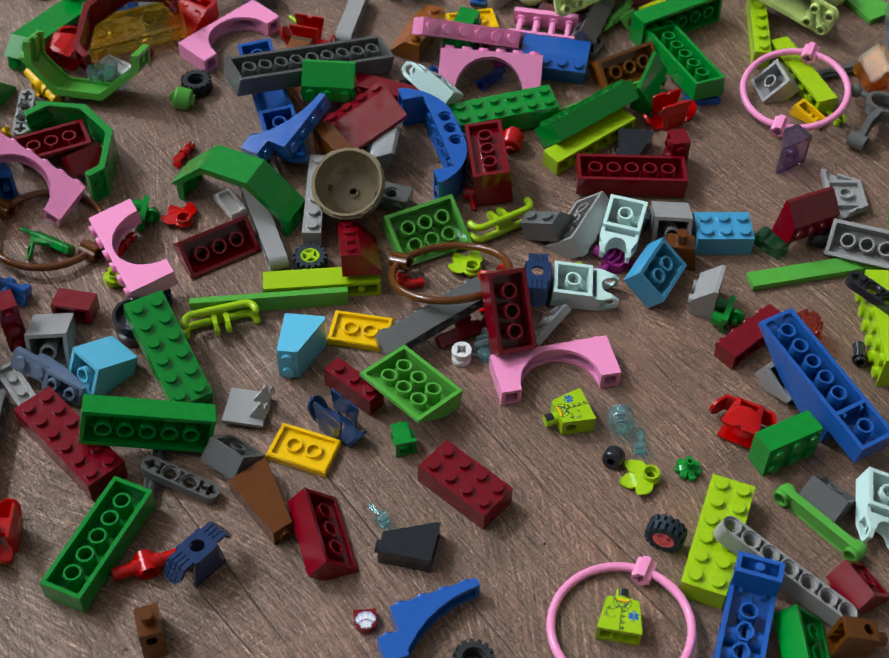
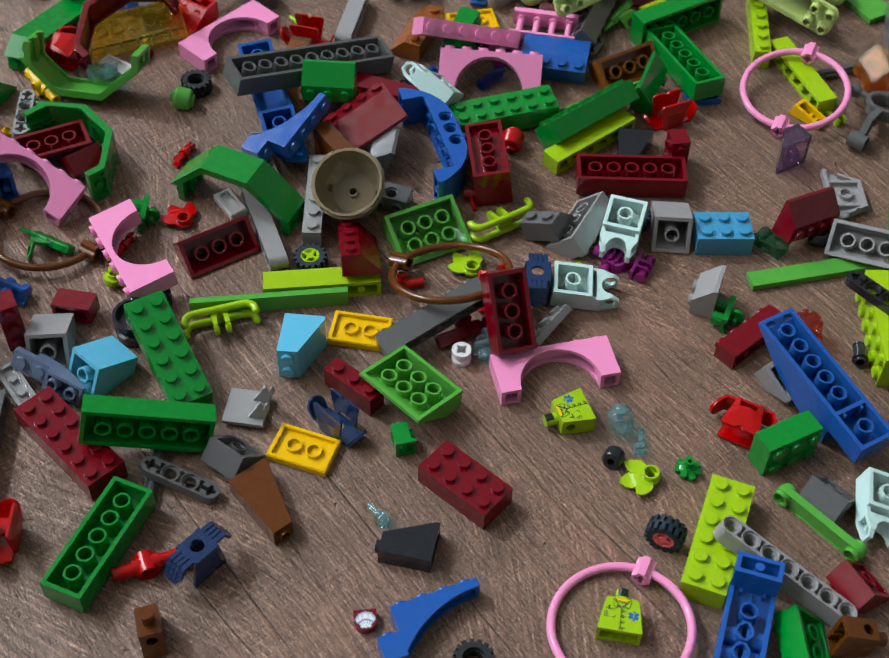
(321, 535): dark red slope -> none
(655, 272): dark azure brick -> none
(684, 246): reddish brown torso -> none
(775, 83): light grey slope -> none

